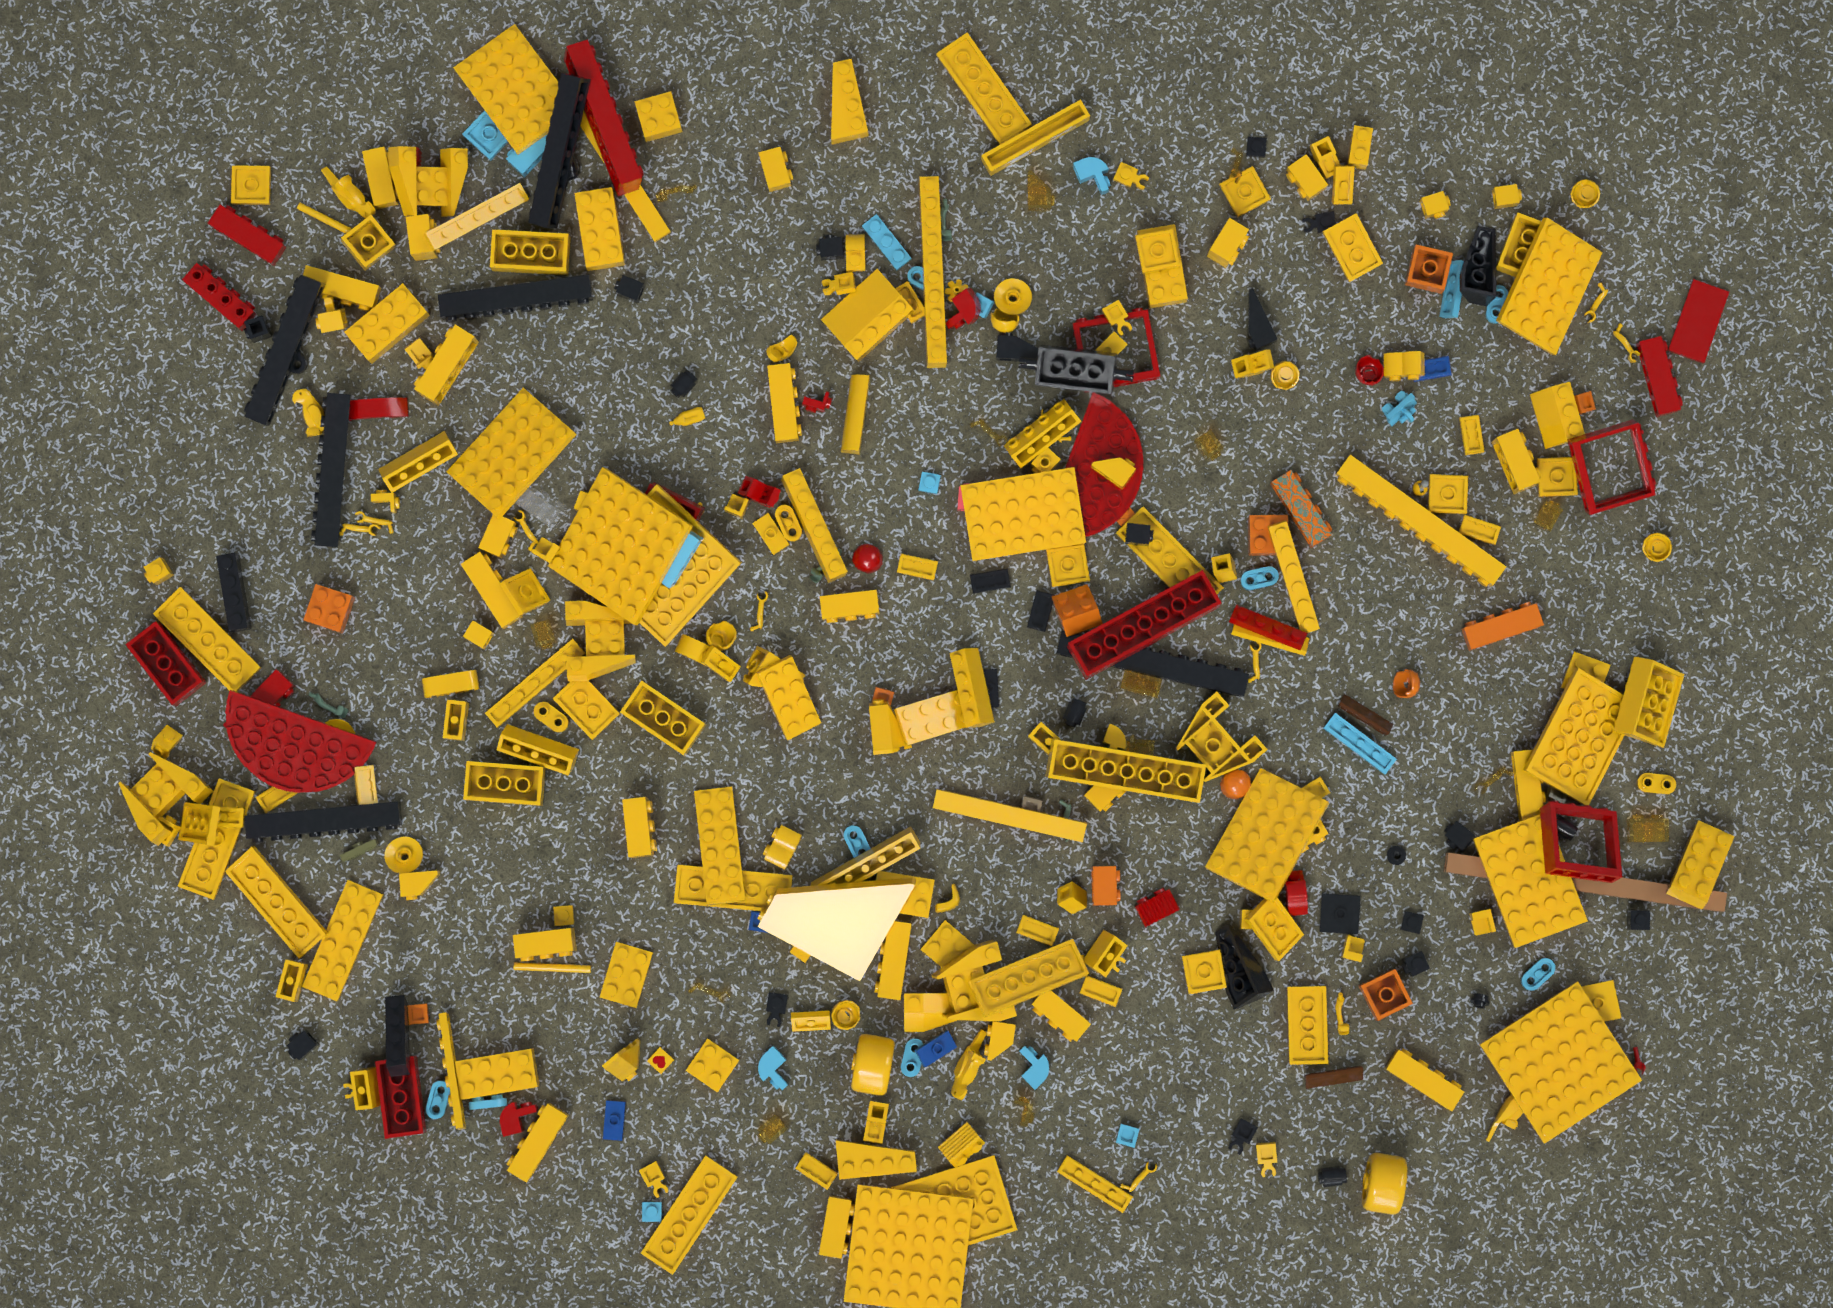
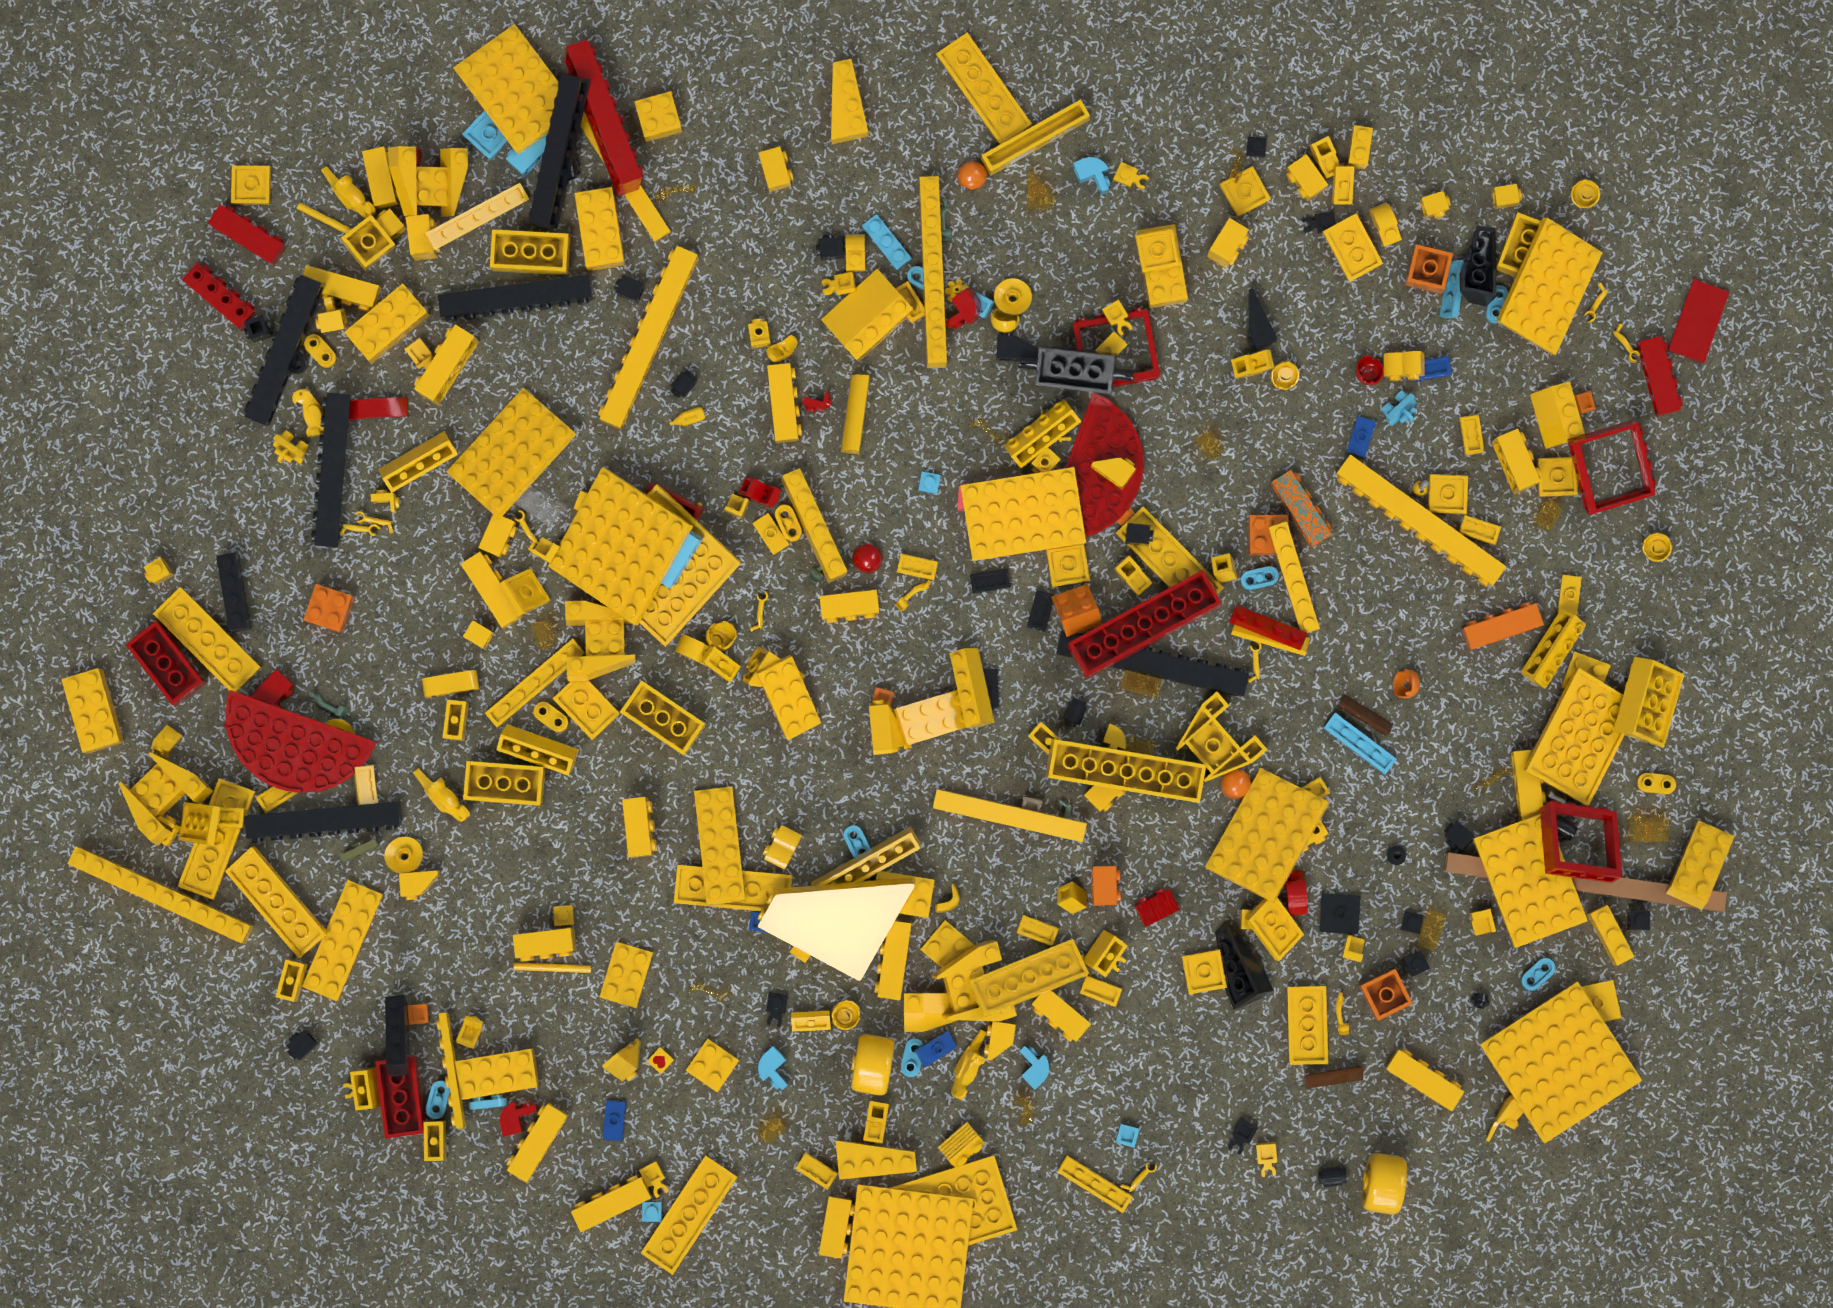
(92, 710): none -> yellow brick
(160, 895): none -> yellow brick
(288, 451): none -> yellow hips
(320, 350): none -> yellow plate
(390, 223): none -> yellow brick
(435, 1141): none -> yellow brick
(442, 797): none -> yellow animal
(470, 1031): none -> yellow bracket
(611, 1204): none -> yellow brick
(648, 338): none -> yellow brick
(759, 340): none -> yellow brick
(903, 604): none -> yellow piece
(971, 175): none -> orange hair
(1132, 575): none -> yellow brick
(1360, 437): none -> blue plate
(1386, 224): none -> yellow brick
(1431, 930): none -> clear yellow plate
(1553, 648): none -> yellow brick
(1569, 593): none -> yellow plate
(1610, 935): none -> yellow brick
(1638, 1064): red hand -> none

